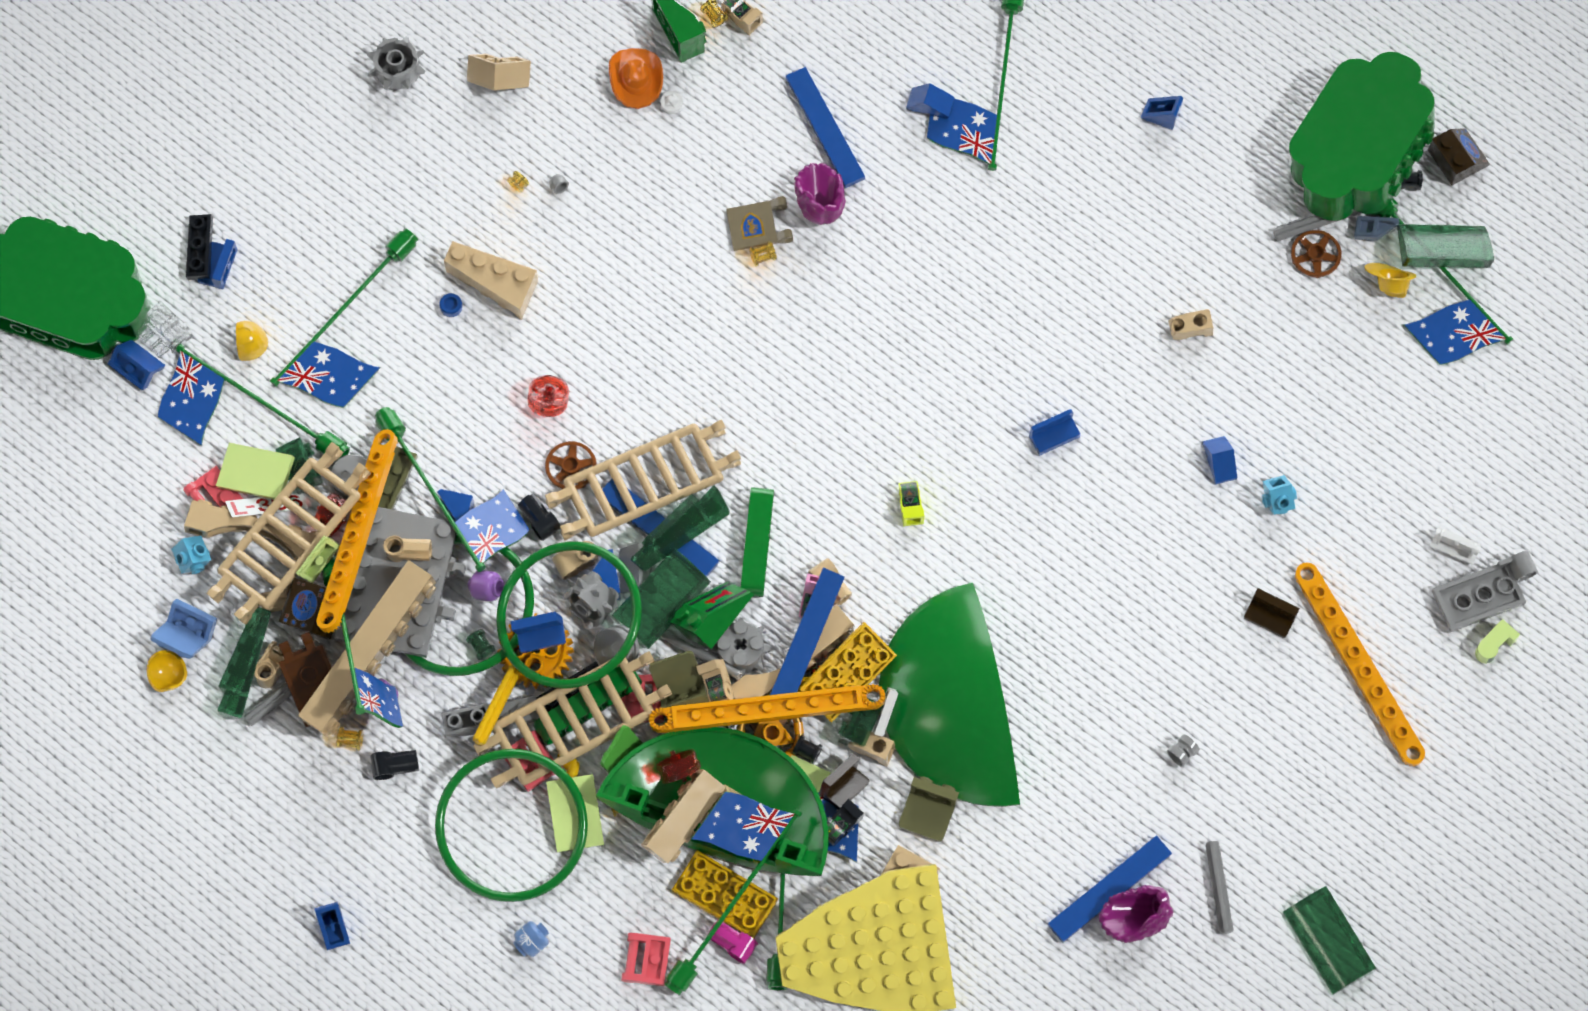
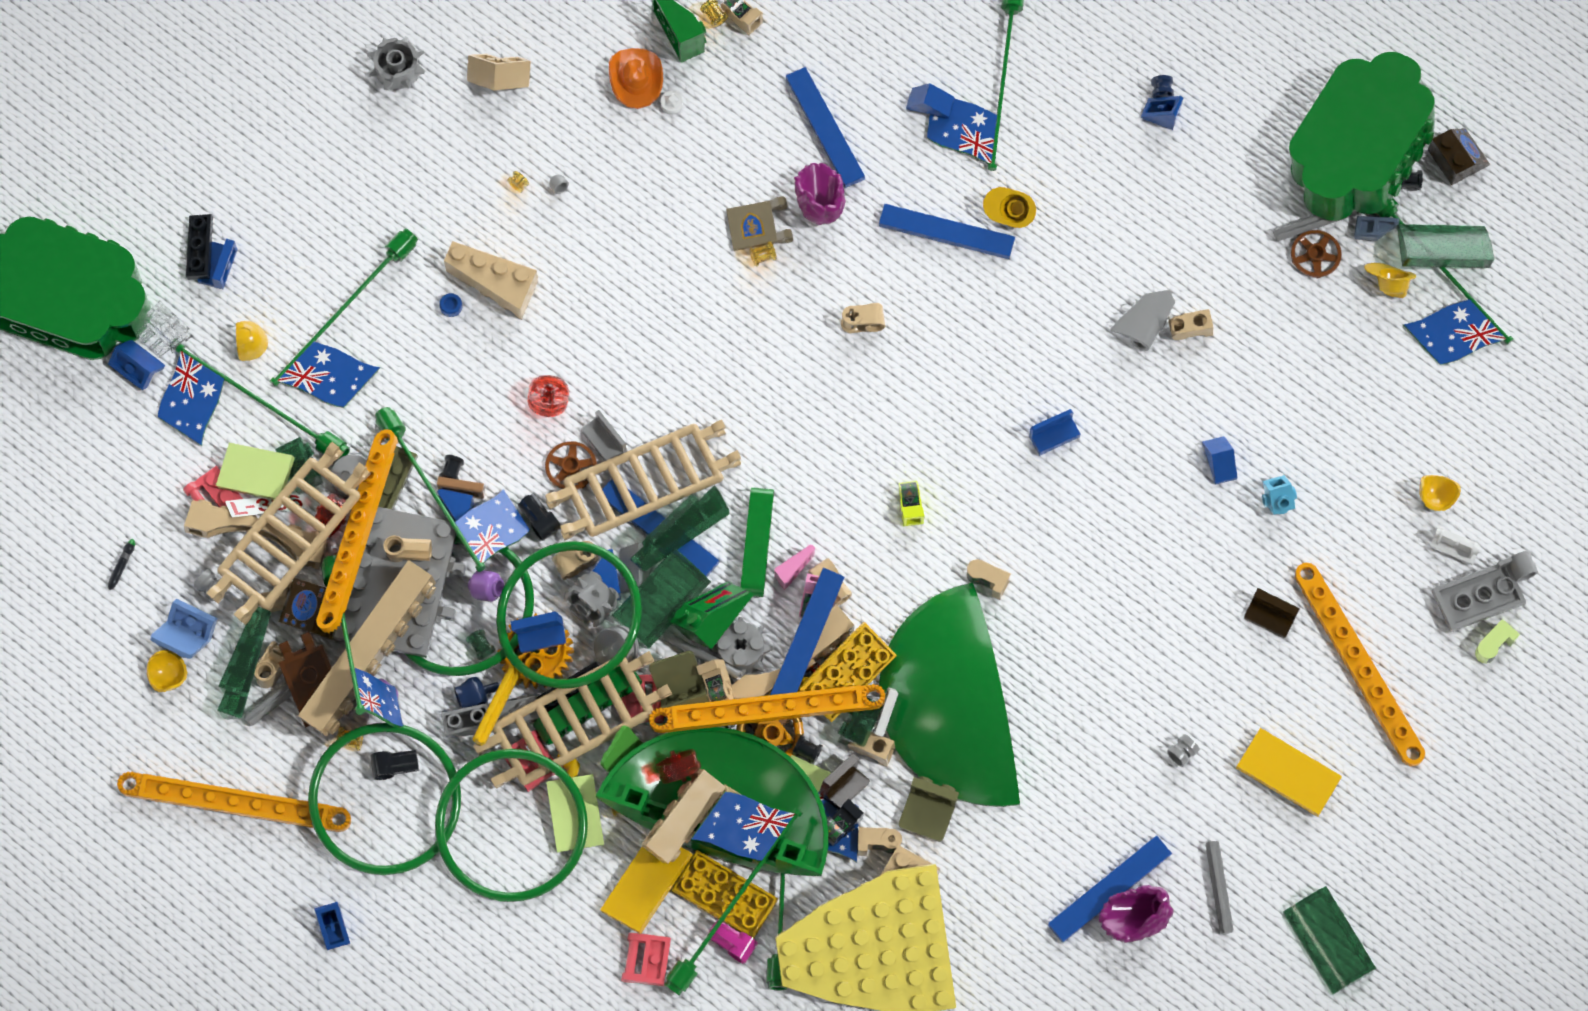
(121, 564): none -> black piece
(191, 555): medium azure brick -> none
(205, 582): none -> light grey wheel
(230, 801): none -> light orange plate
(313, 799): none -> green piece
(318, 559): yellowish green slope -> none
(451, 467): none -> black bush
(461, 486): none -> medium nougat tile
(473, 692): none -> dark blue piece
(531, 939): medium blue head -> none
(604, 437): none -> light grey panel
(643, 889): none -> yellow tile
(792, 567): none -> bright pink slope
(865, 318): none -> tan piece
(877, 839): none -> tan leg
(946, 231): none -> blue tile
(988, 575): none -> tan leg
(1009, 207): none -> yellow piece
(1146, 319): none -> light grey panel
(1162, 86): none -> dark blue wheel
(1289, 772): none -> yellow tile
(1438, 492): none -> yellow helmet

